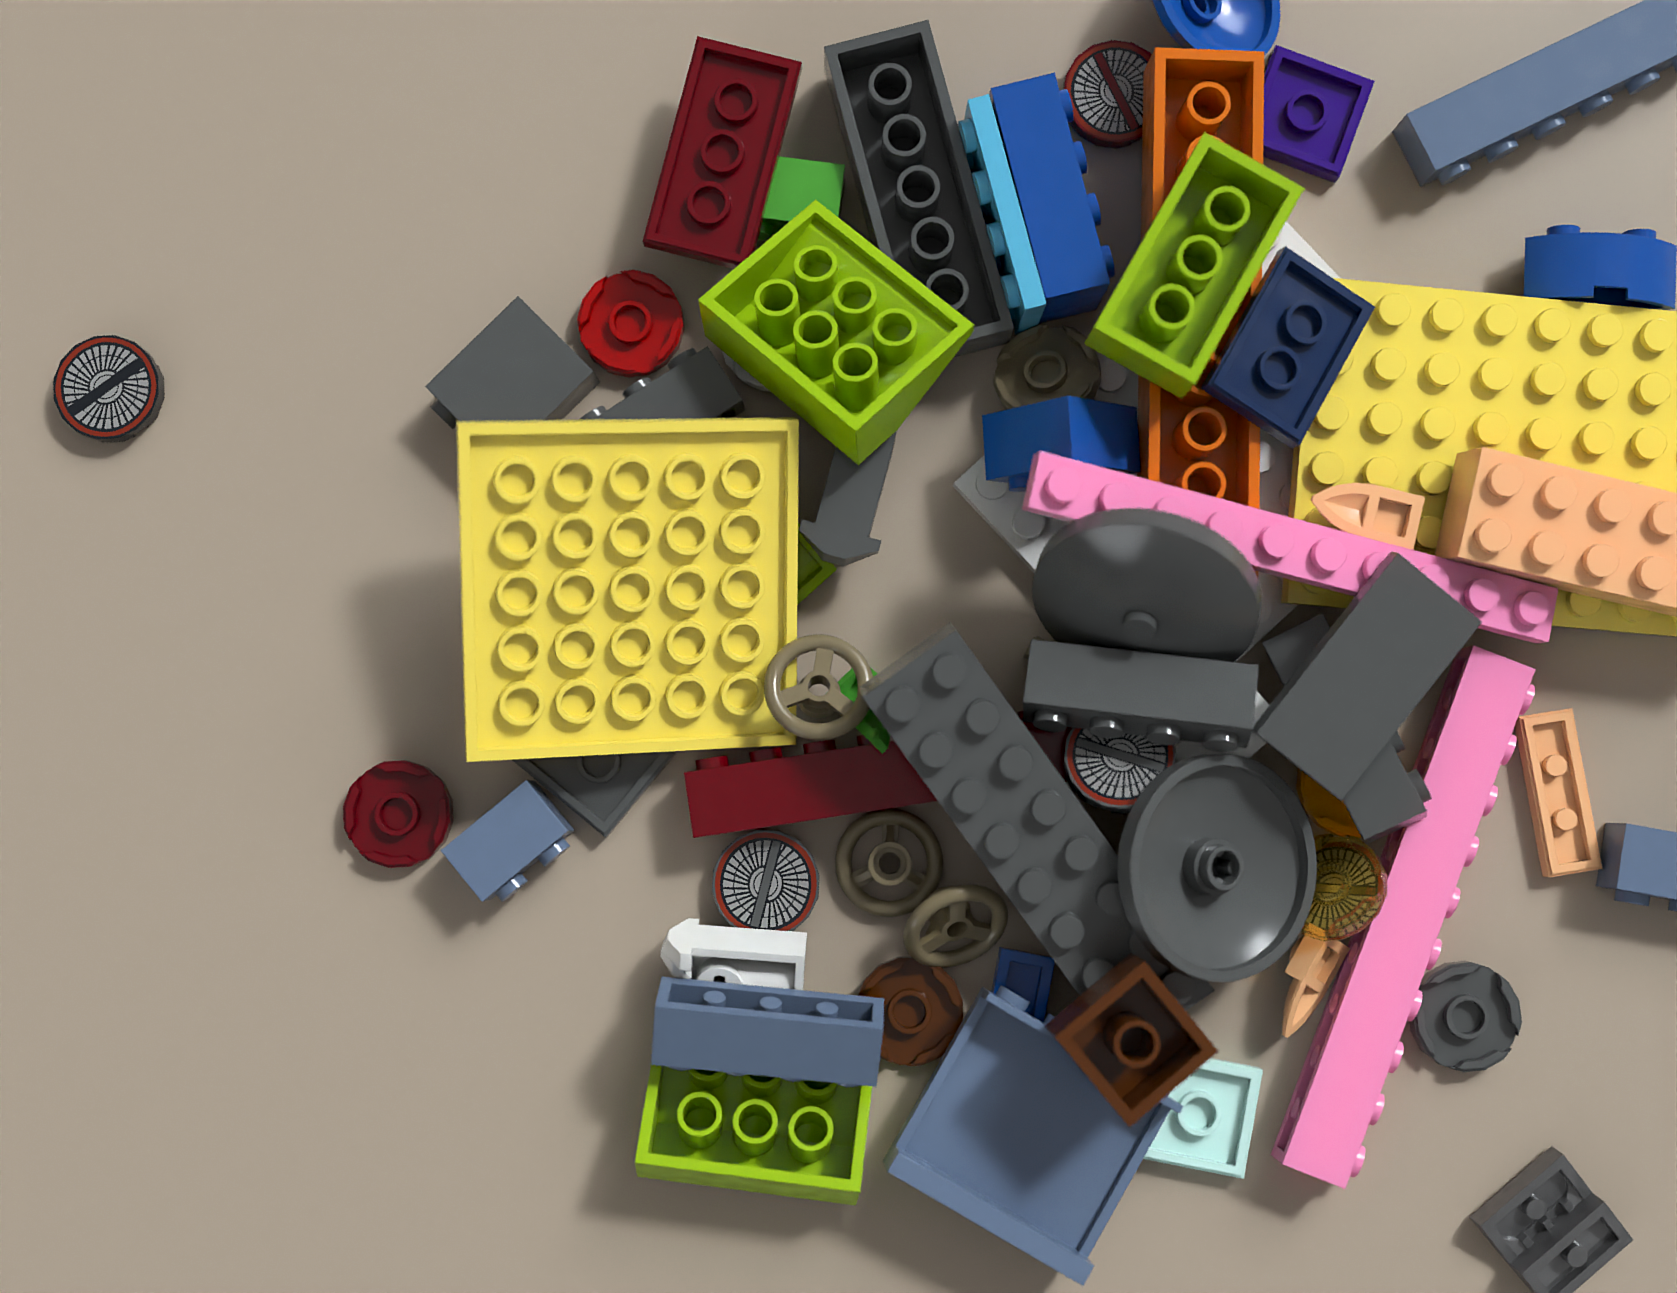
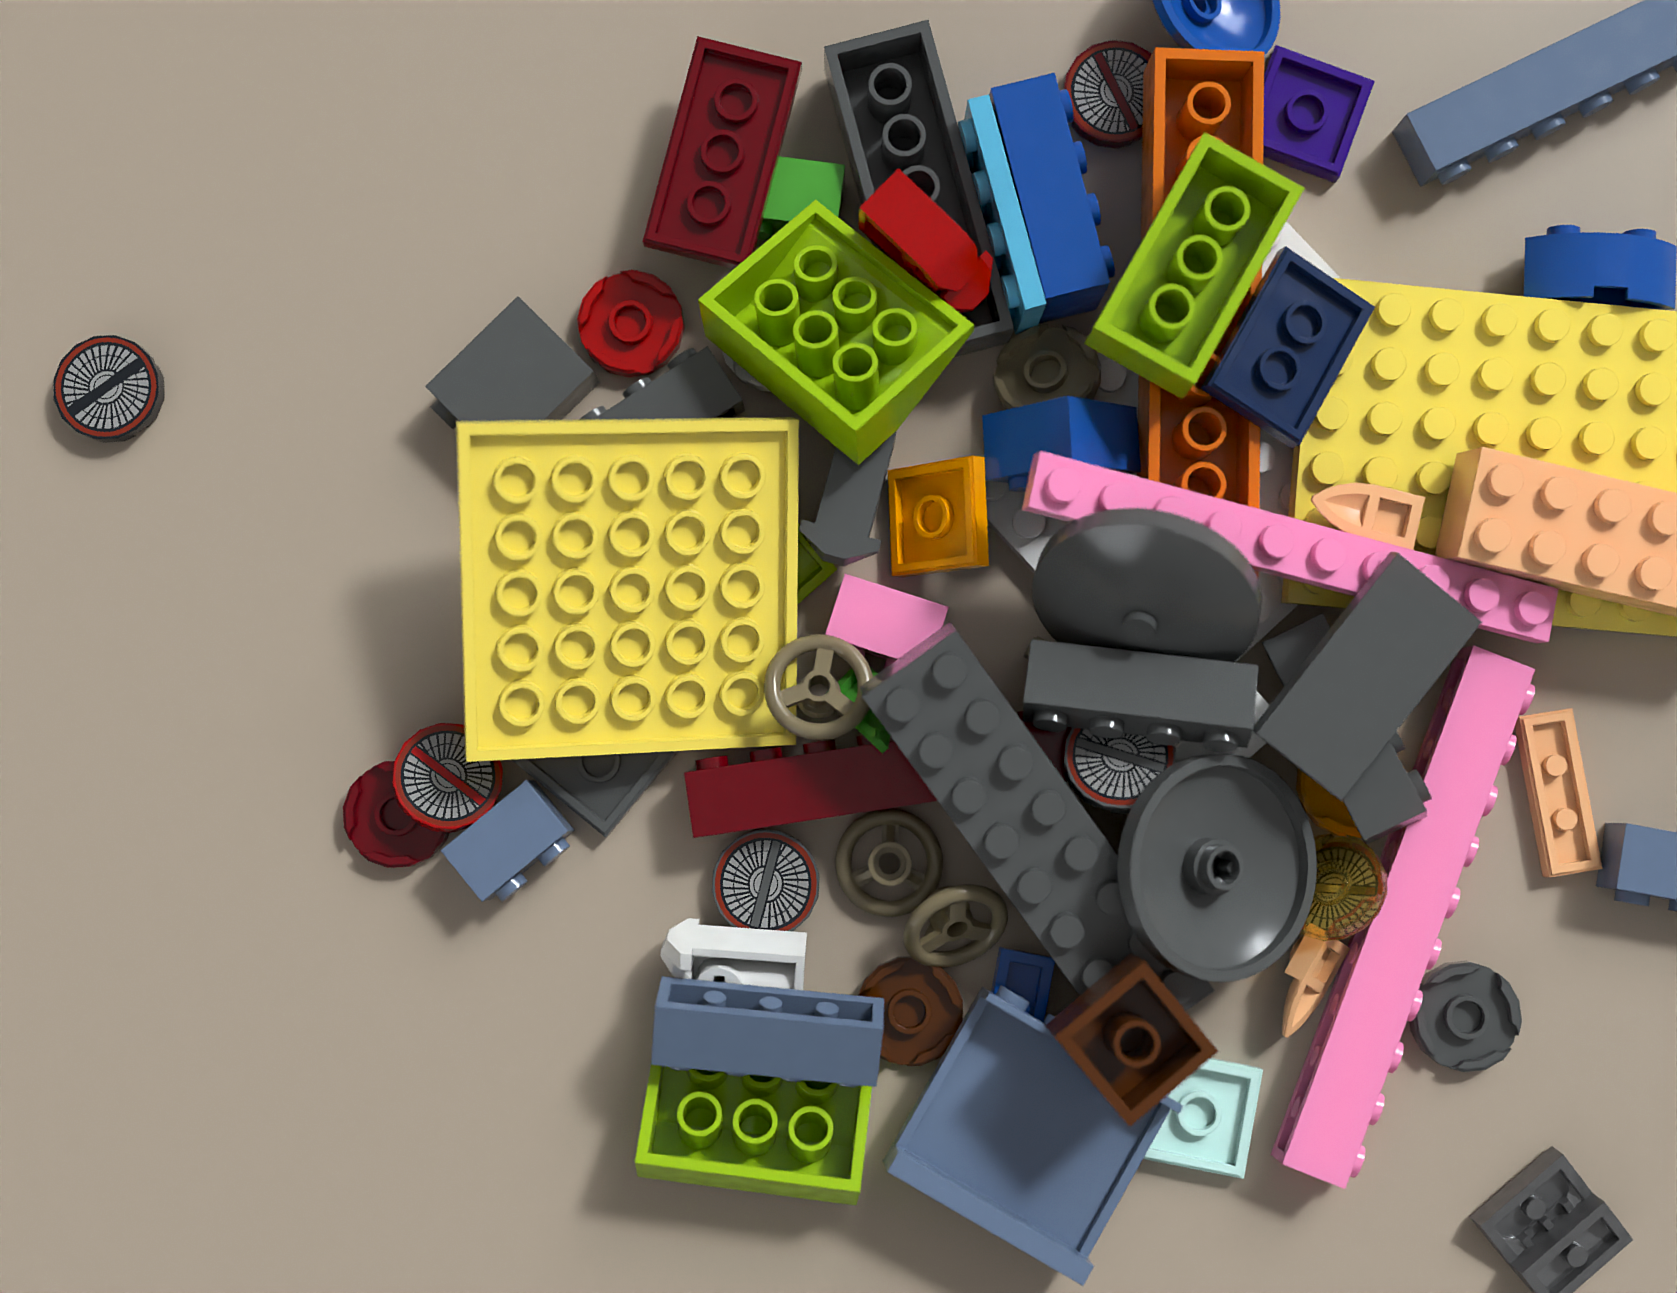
(438, 783): none -> tile
(882, 619): none -> bright pink brick
(926, 242): none -> red piece
(938, 517): none -> light orange tile

